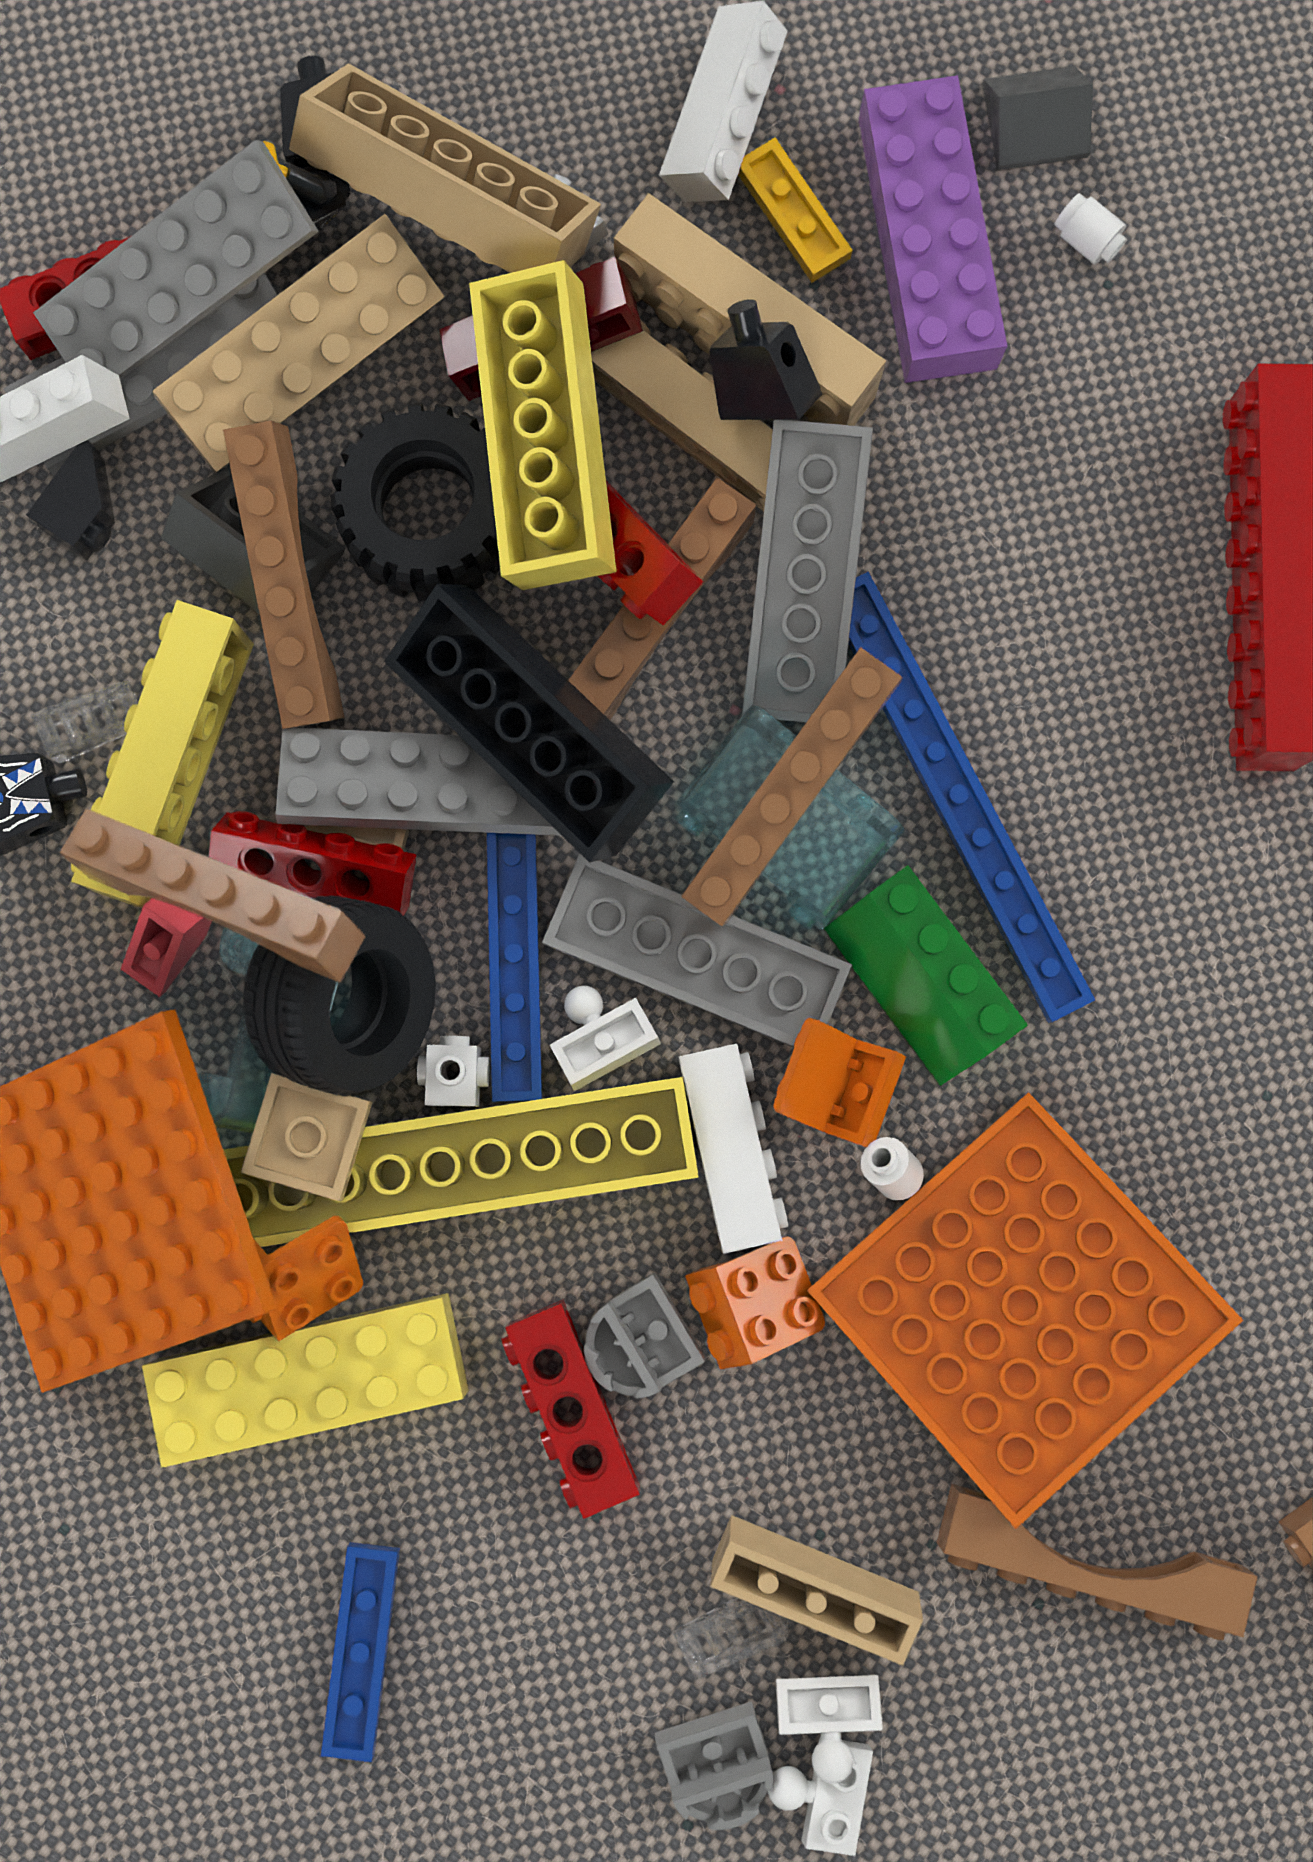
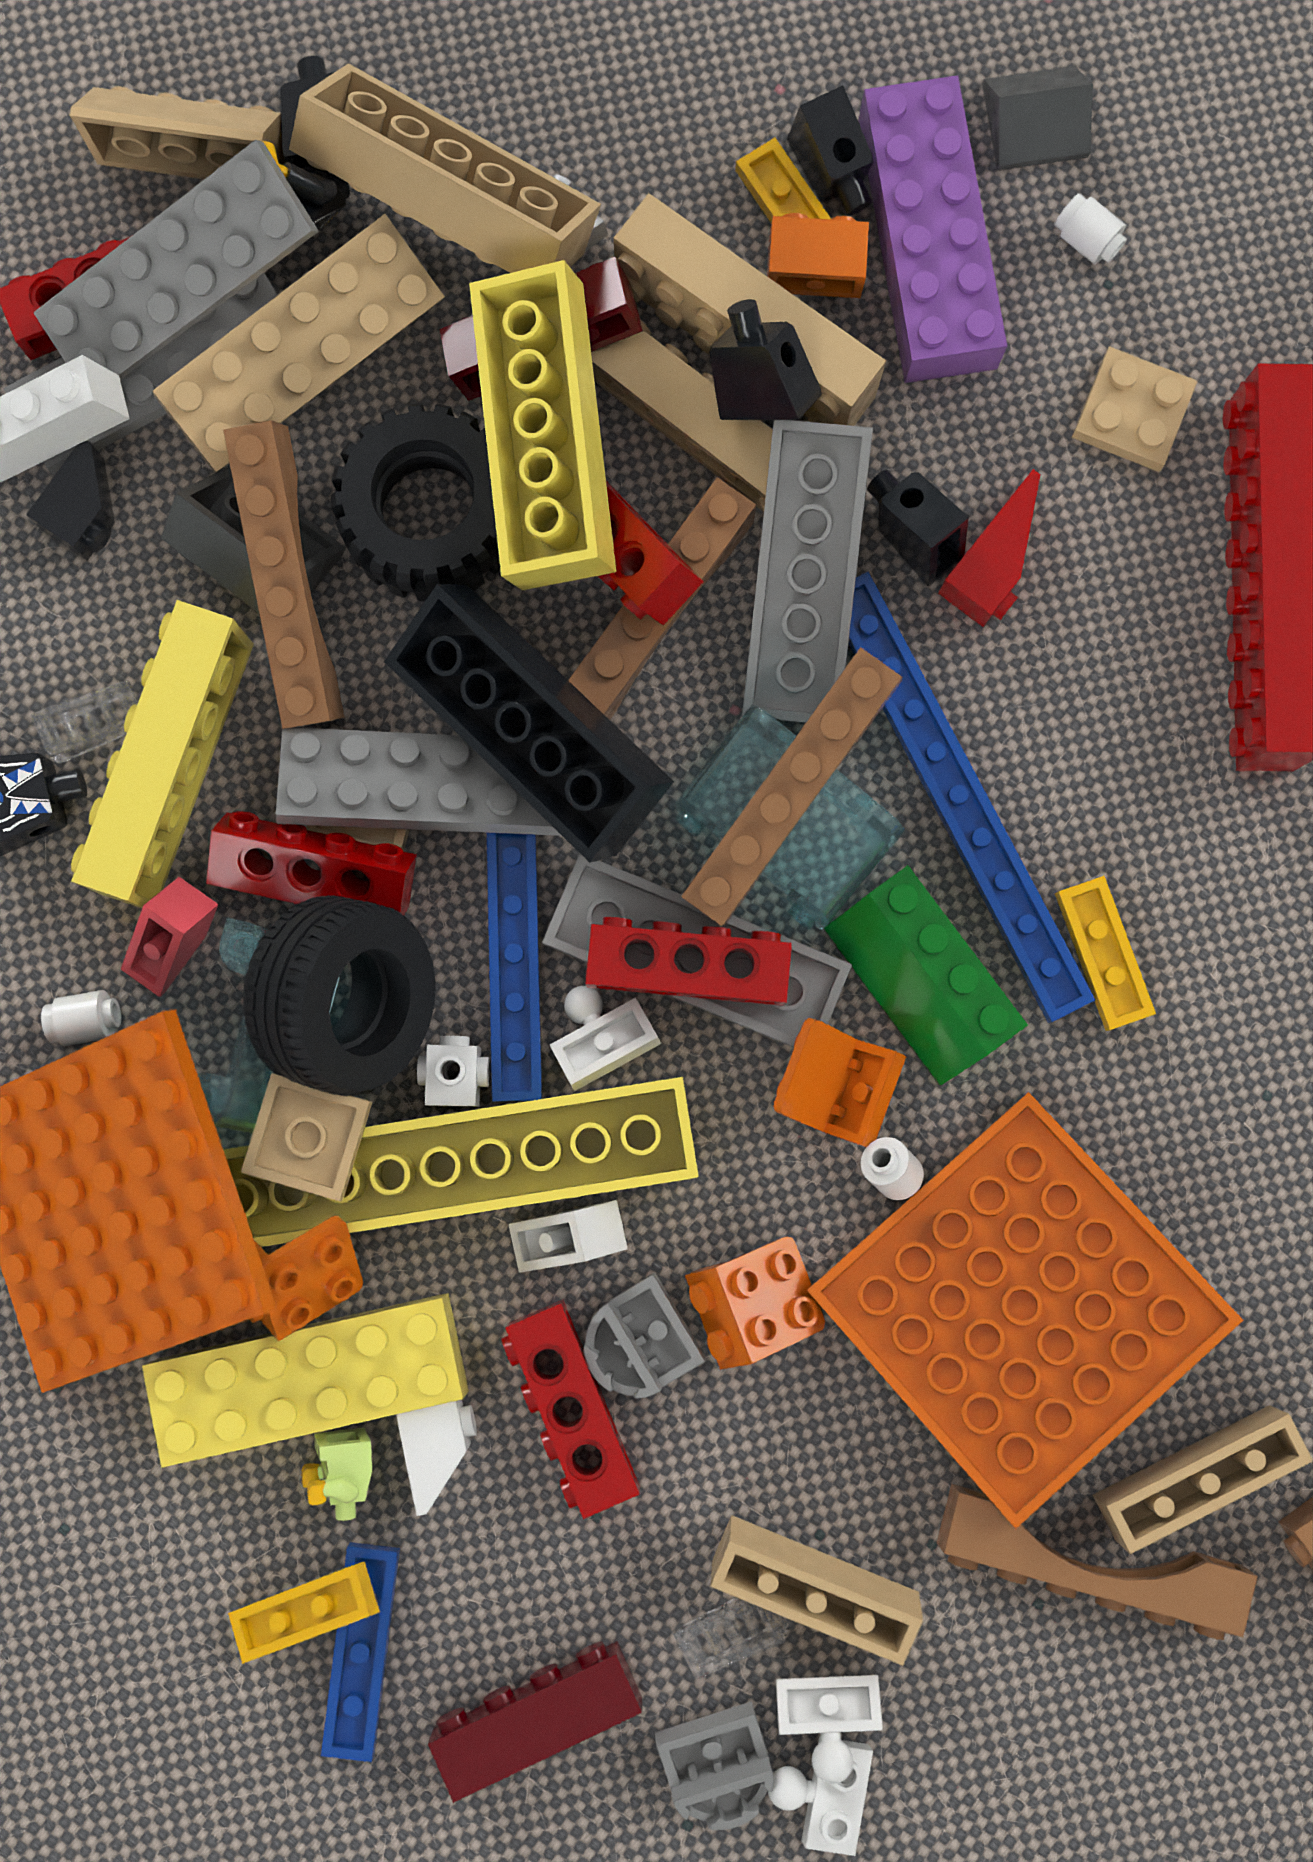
(80, 1018): none -> white brick
(169, 132): none -> tan slope
(264, 912): medium nougat arch -> none
(303, 1612): none -> yellow plate
(345, 1471): none -> yellowish green piece
(433, 1447): none -> white slope
(534, 1720): none -> dark red brick
(568, 1236): none -> white slope
(723, 102): white brick -> none
(730, 1148): white brick -> none
(764, 985): none -> red brick
(818, 255): none -> orange brick
(832, 150): none -> black torso
(920, 523): none -> black torso
(994, 564): none -> red slope
(1105, 953): none -> yellow plate
(1134, 409): none -> tan plate
(1202, 1478): none -> tan brick

